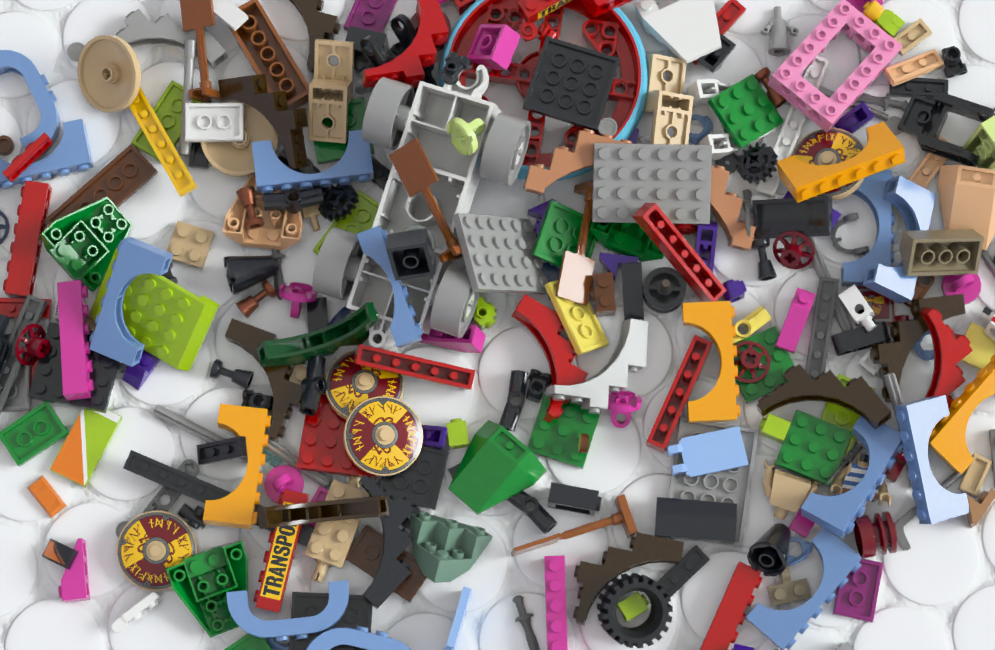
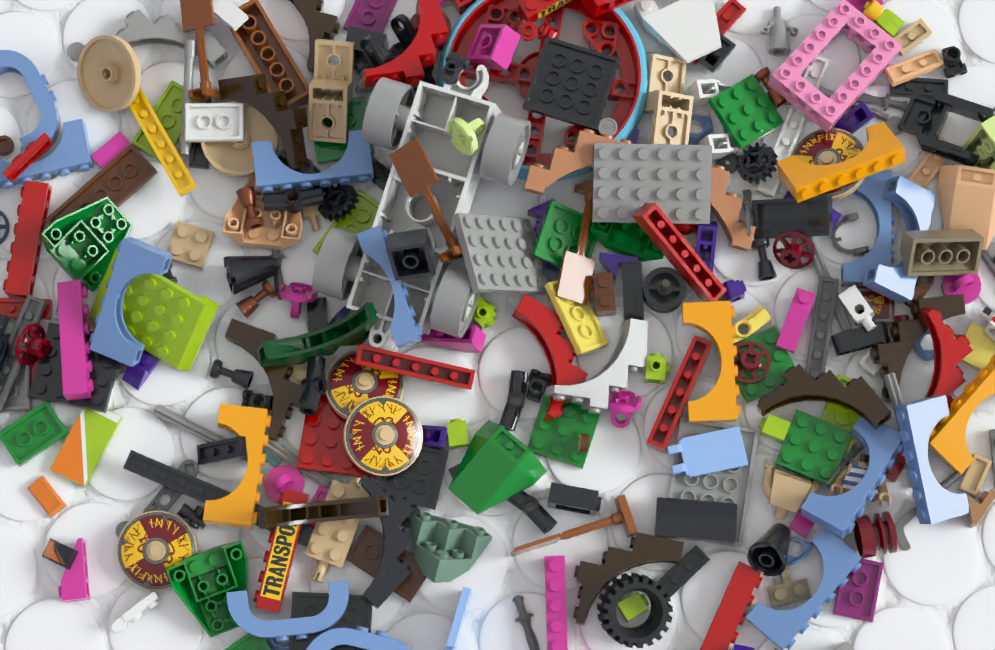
(110, 150): none -> dark pink tile
(656, 368): none -> lime brick

